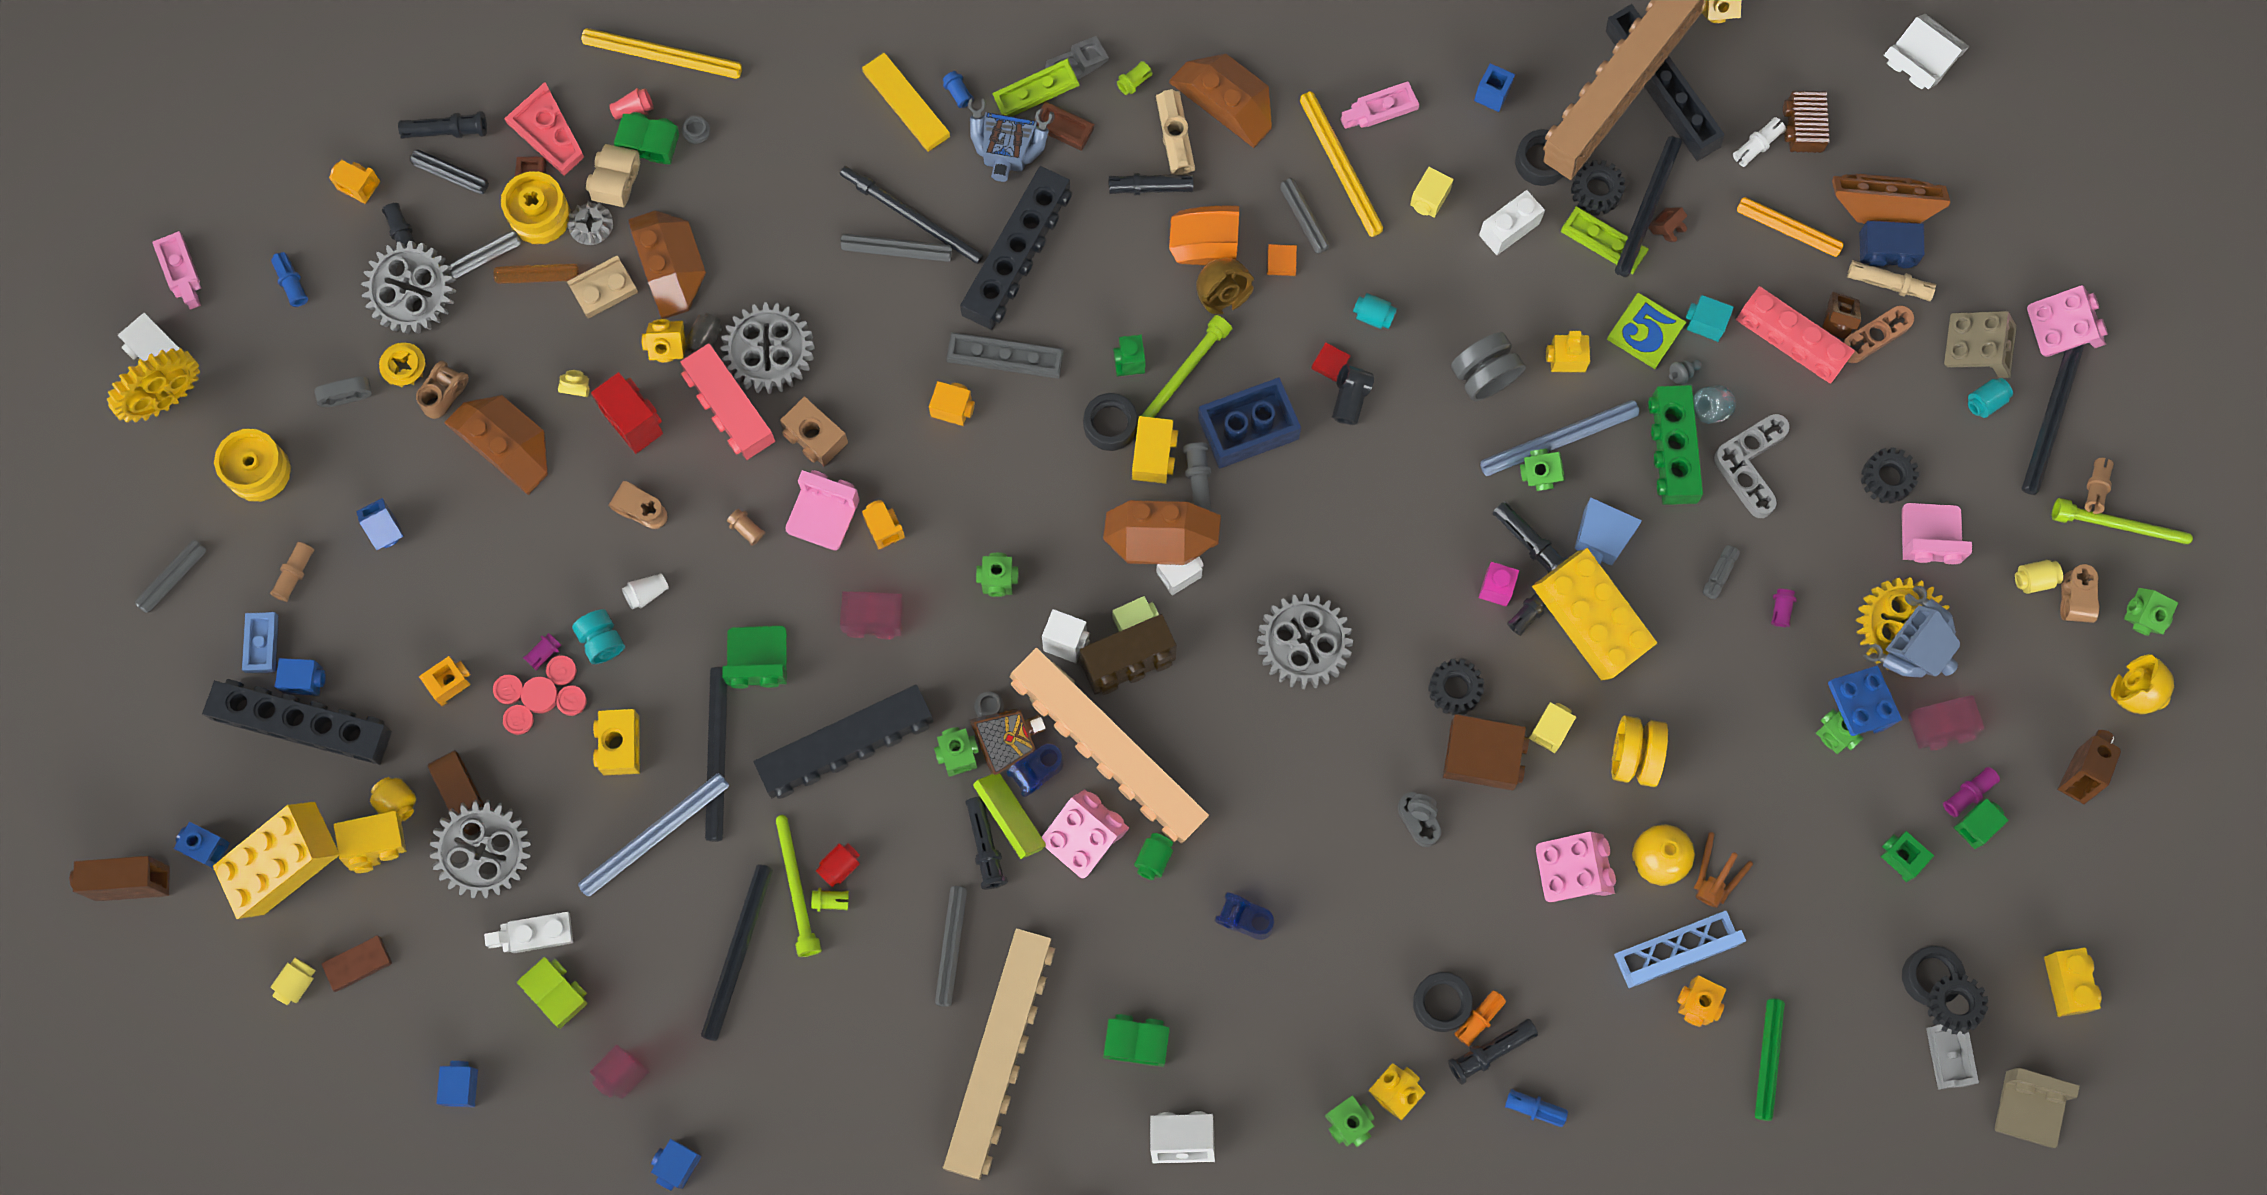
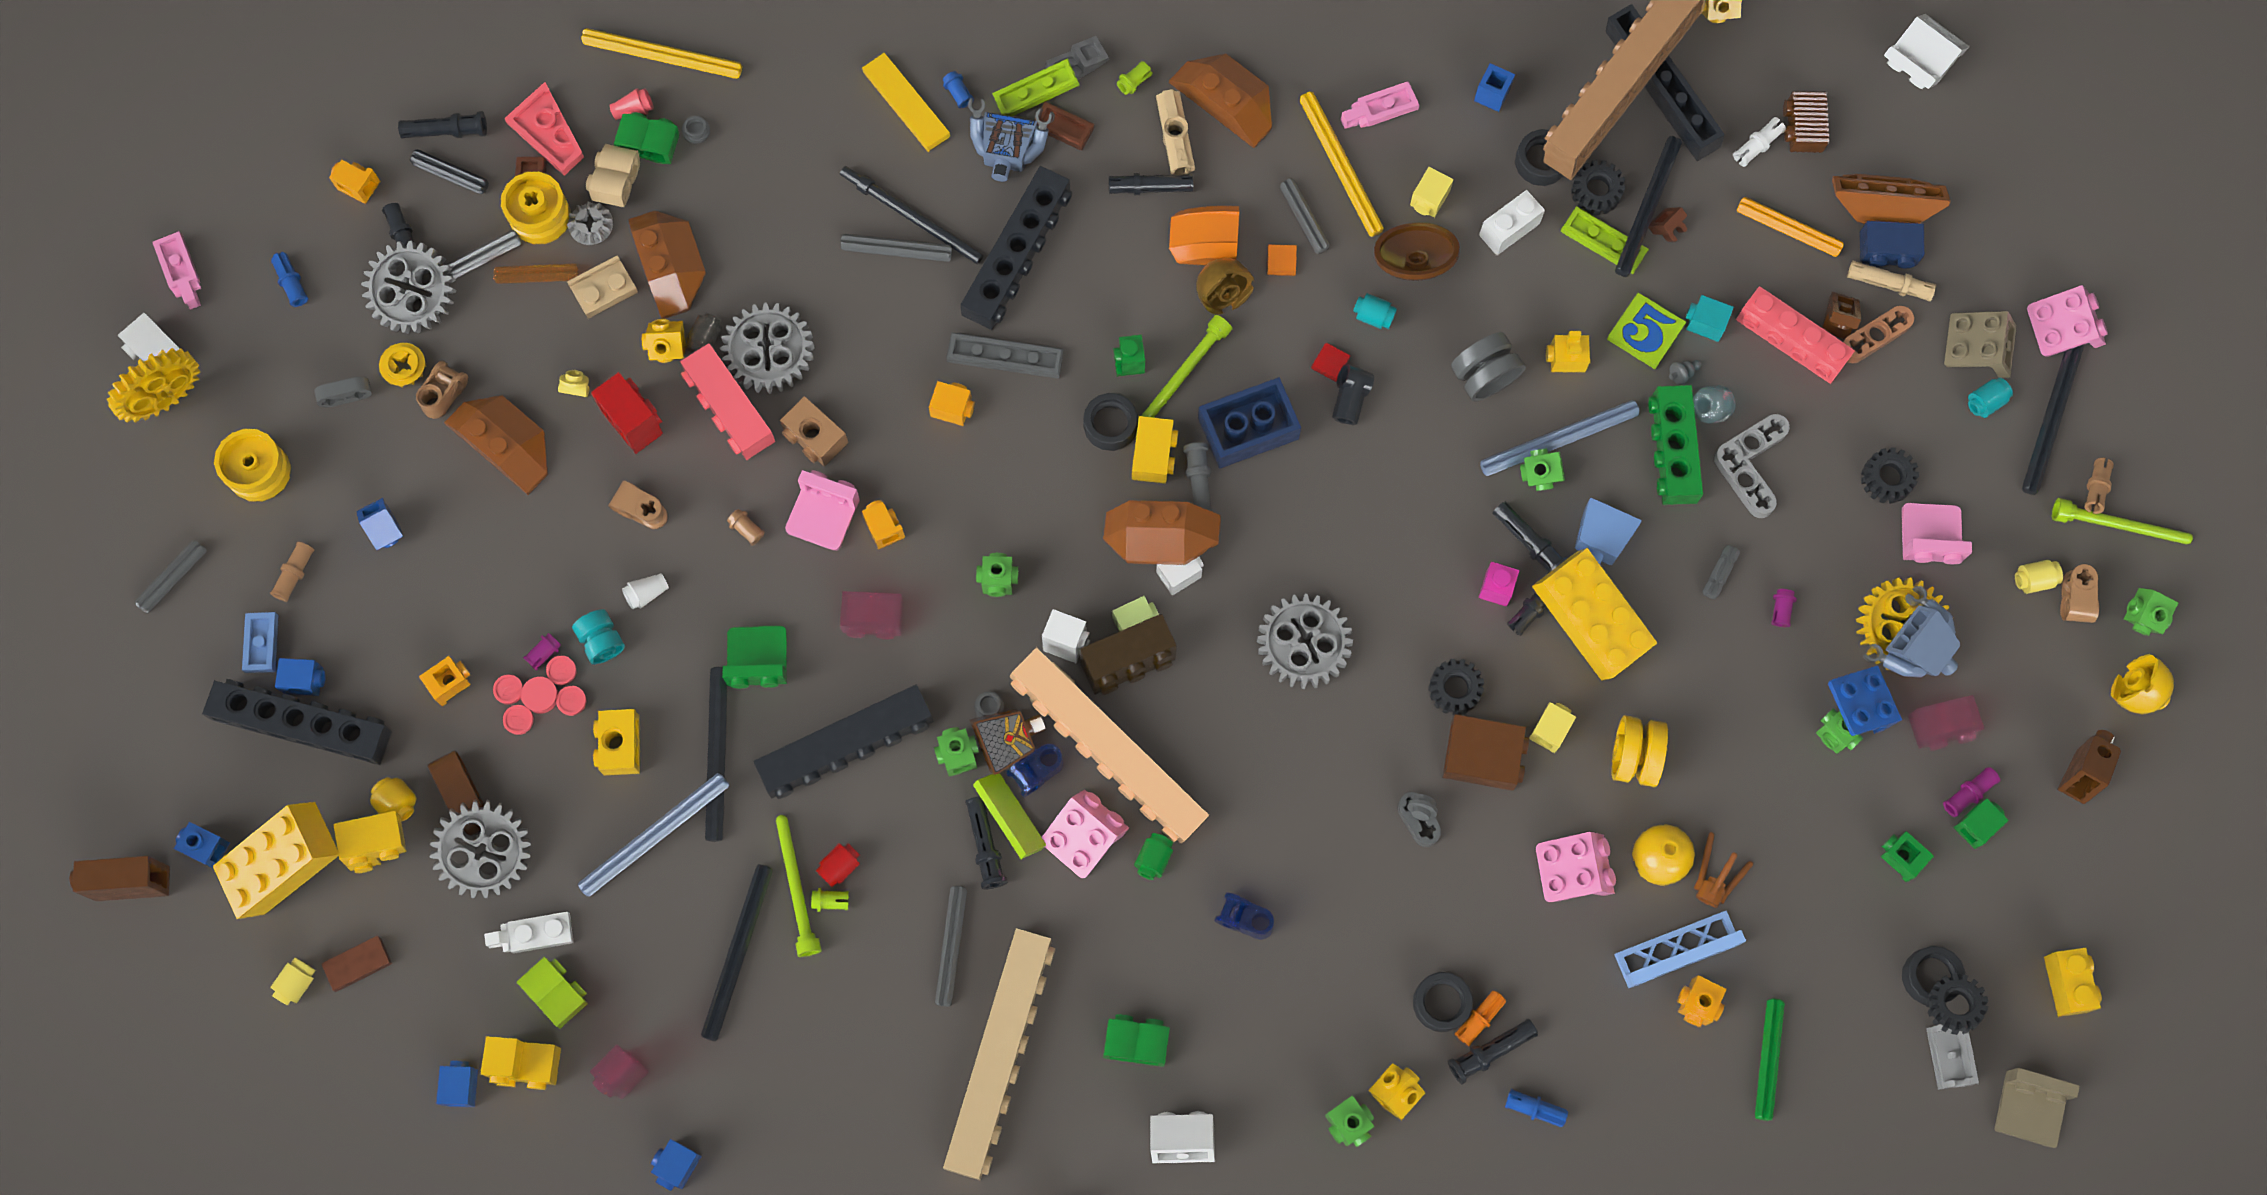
(517, 1061): none -> yellow brick
(1416, 251): none -> reddish brown dish

